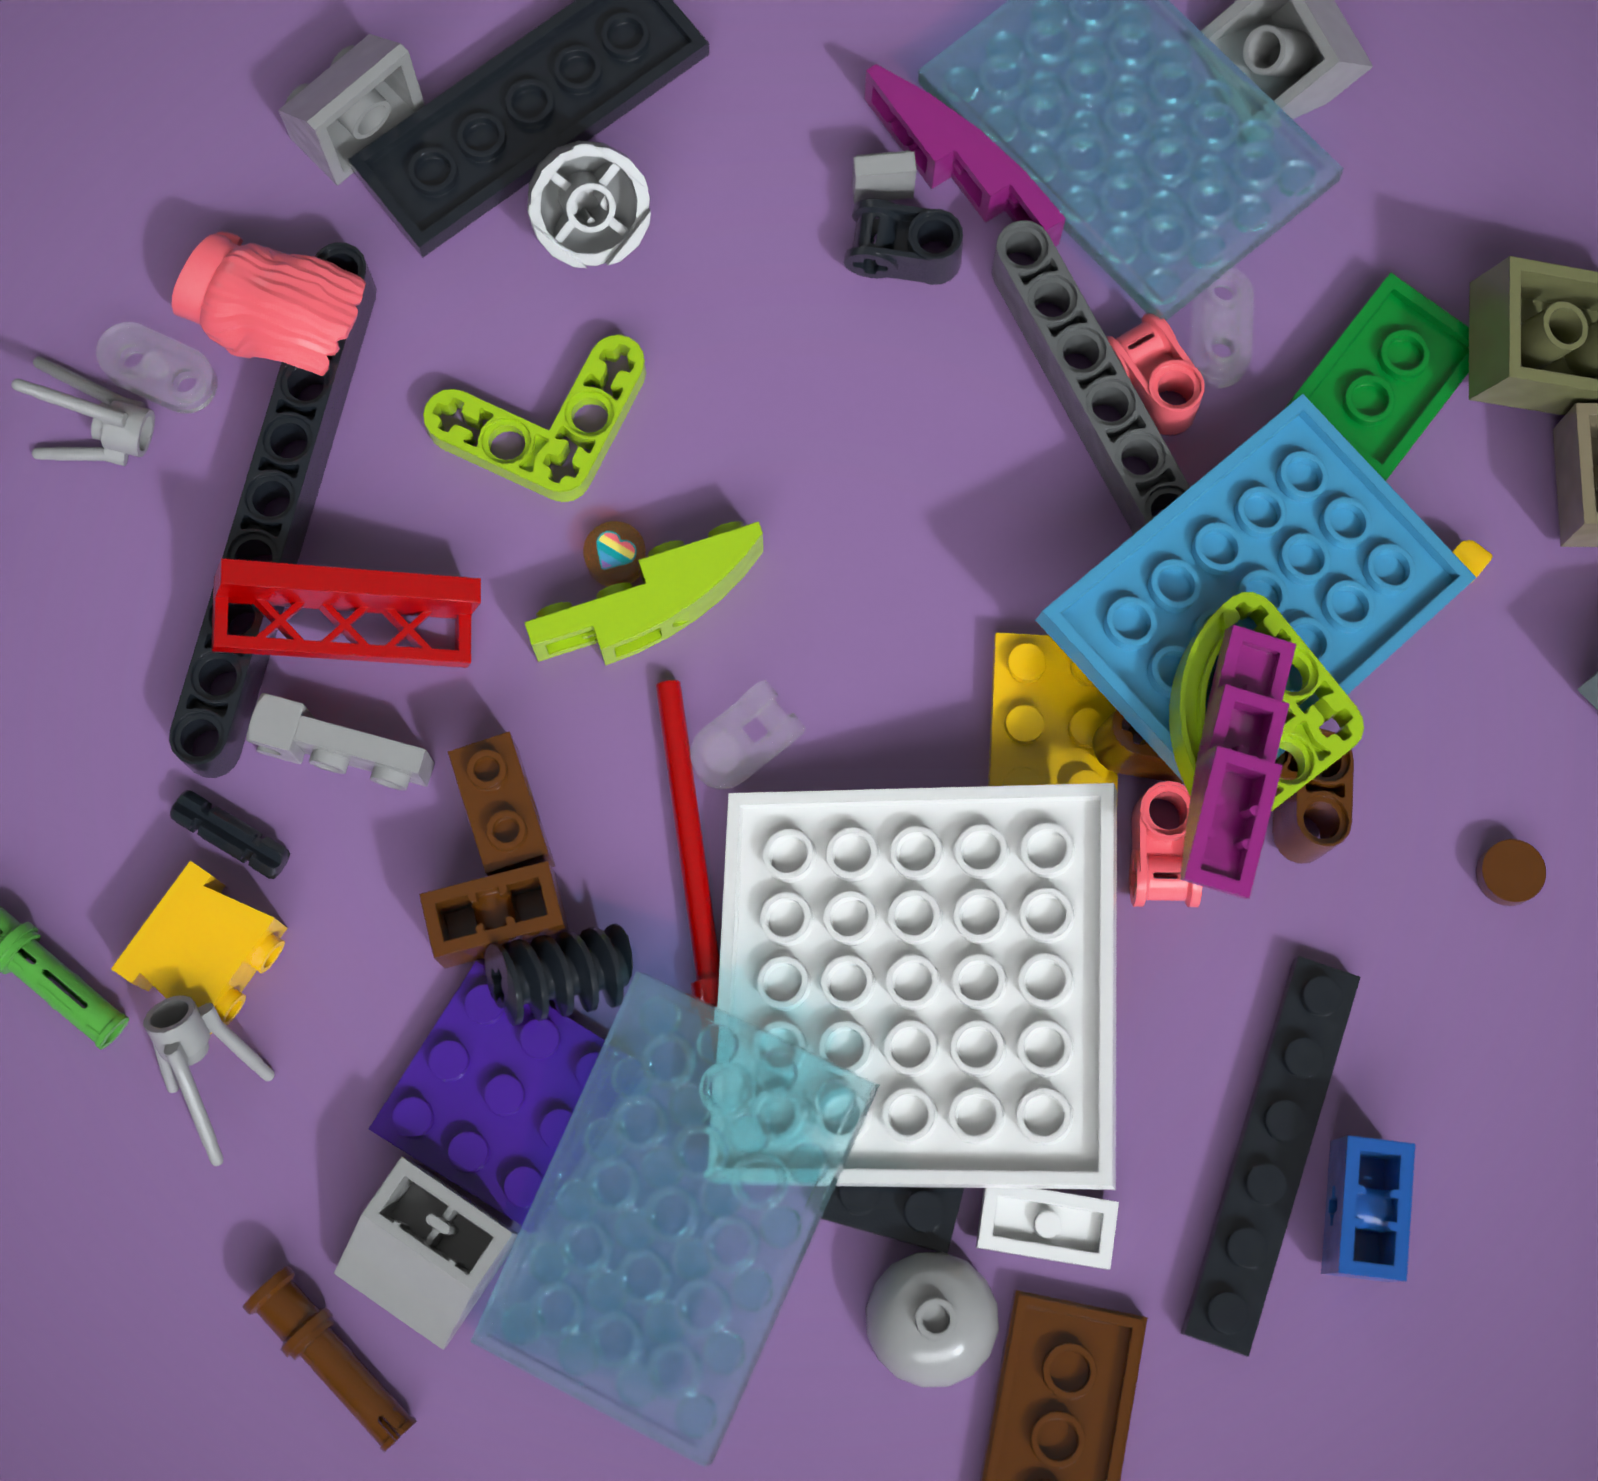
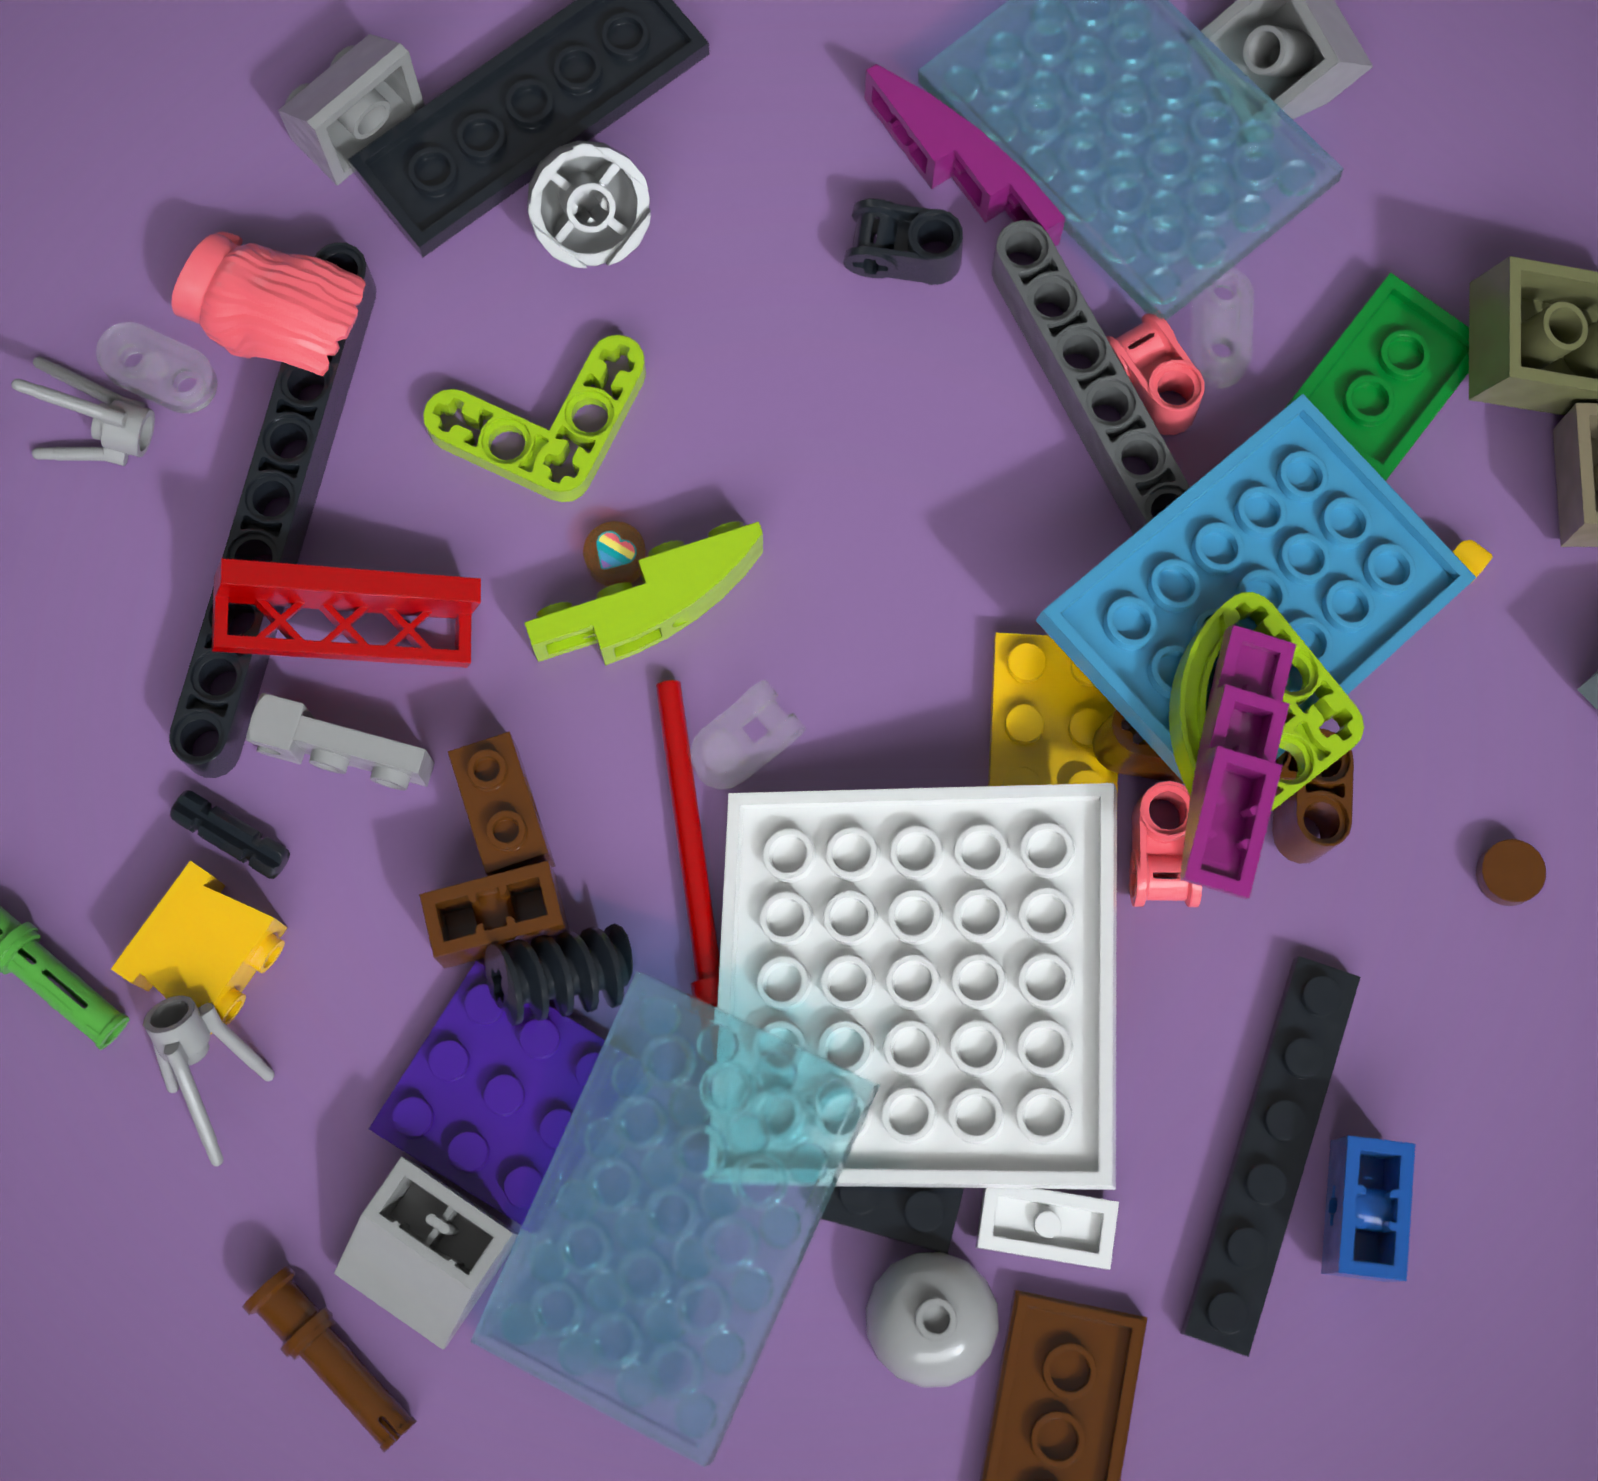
(884, 176): light grey tile -> none

